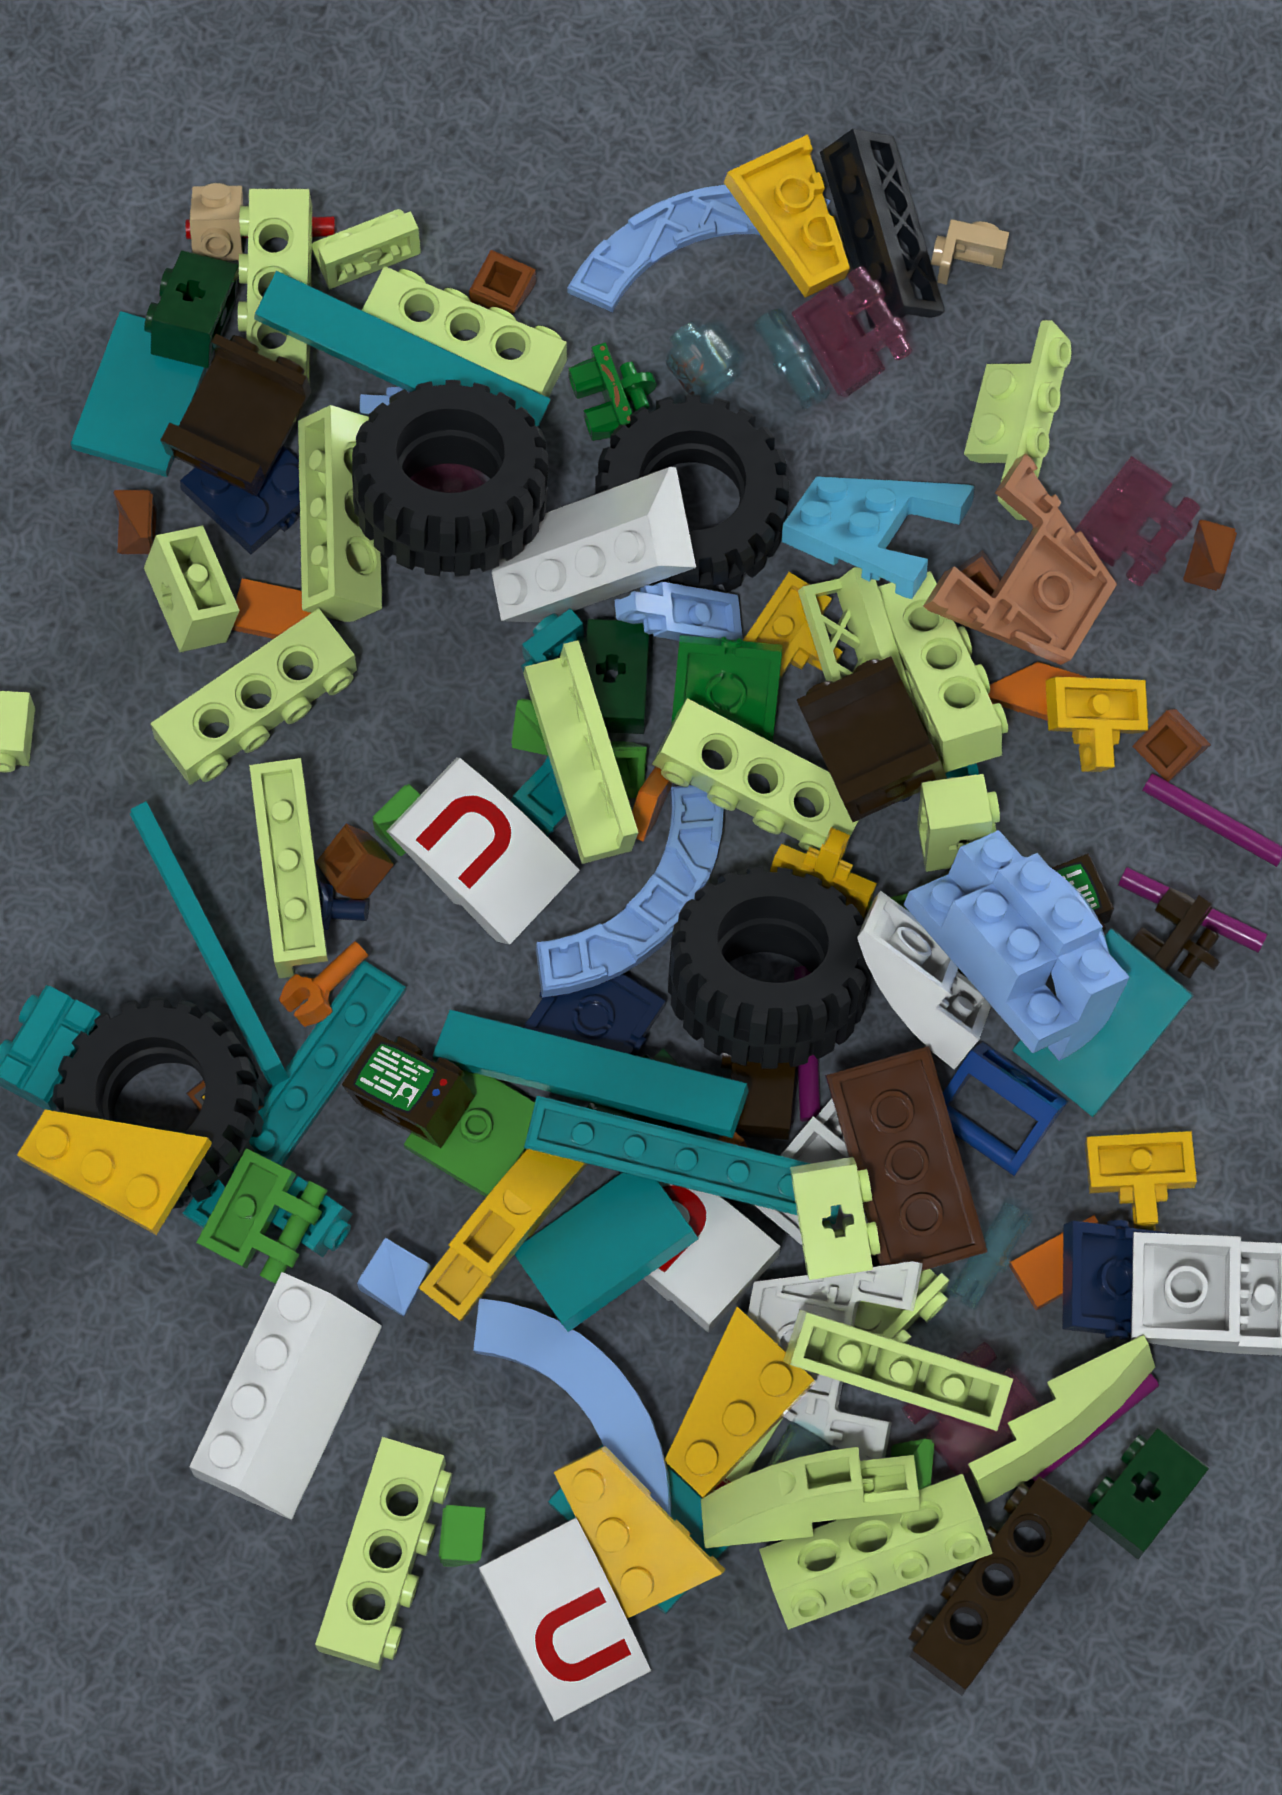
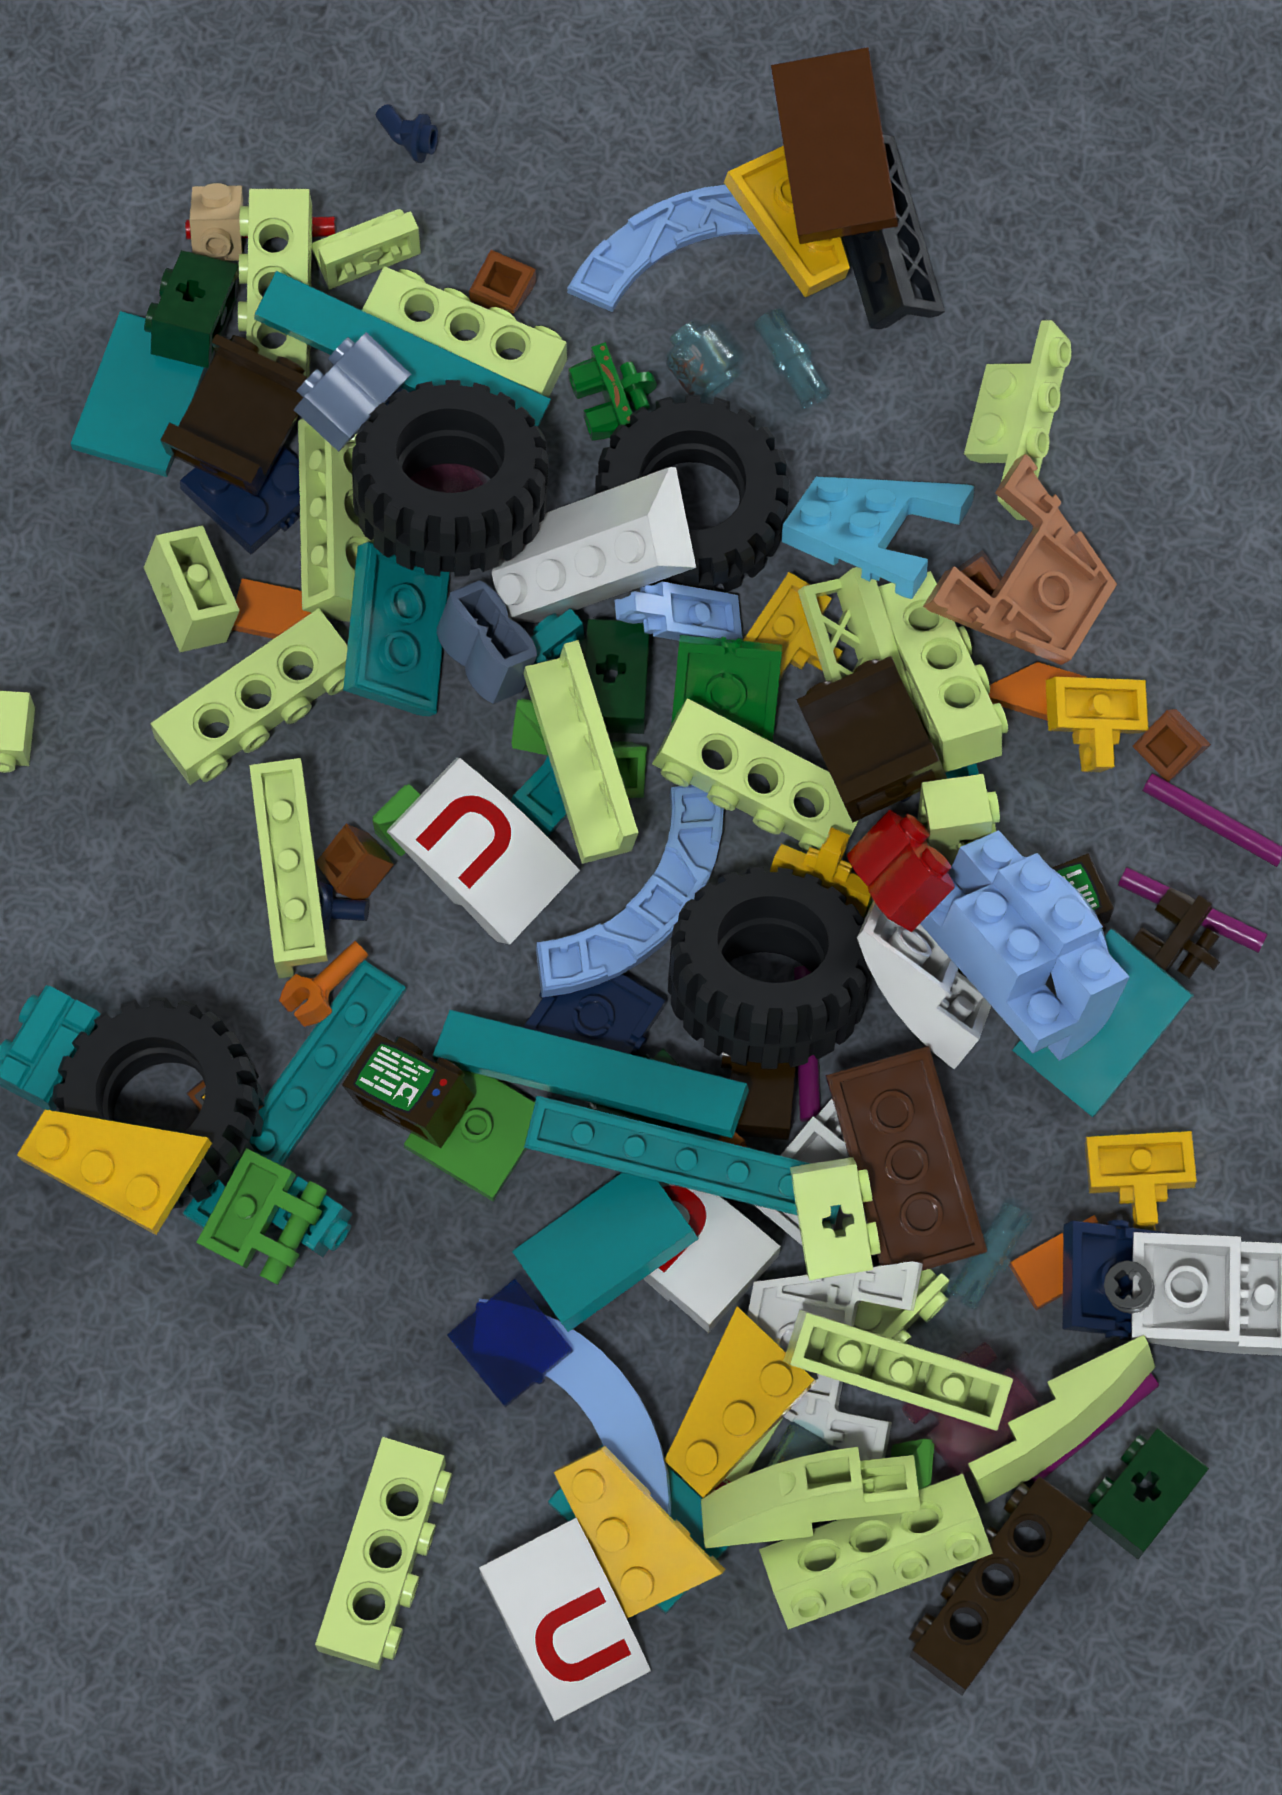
(136, 521): dark orange slope -> none
(208, 944): teal tile -> none
(285, 1396): white slope -> none
(350, 390): none -> sand blue brick
(394, 633): none -> teal tile
(394, 1277): light blue slope -> none
(415, 135): none -> dark blue plate
(461, 1535): bright green slope -> none
(486, 641): none -> sand blue brick
(499, 1229): yellow slope -> none
(510, 1343): none -> clear blue piece
(650, 802): orange tile -> none
(834, 145): none -> reddish brown tile
(839, 340): clear pink plate -> none
(902, 869): none -> red brick
(973, 243): tan bracket -> none
(1016, 1087): blue tile -> none
(1125, 509): clear pink plate -> none
(1146, 1285): none -> dark grey bush
(1210, 555): dark orange slope -> none

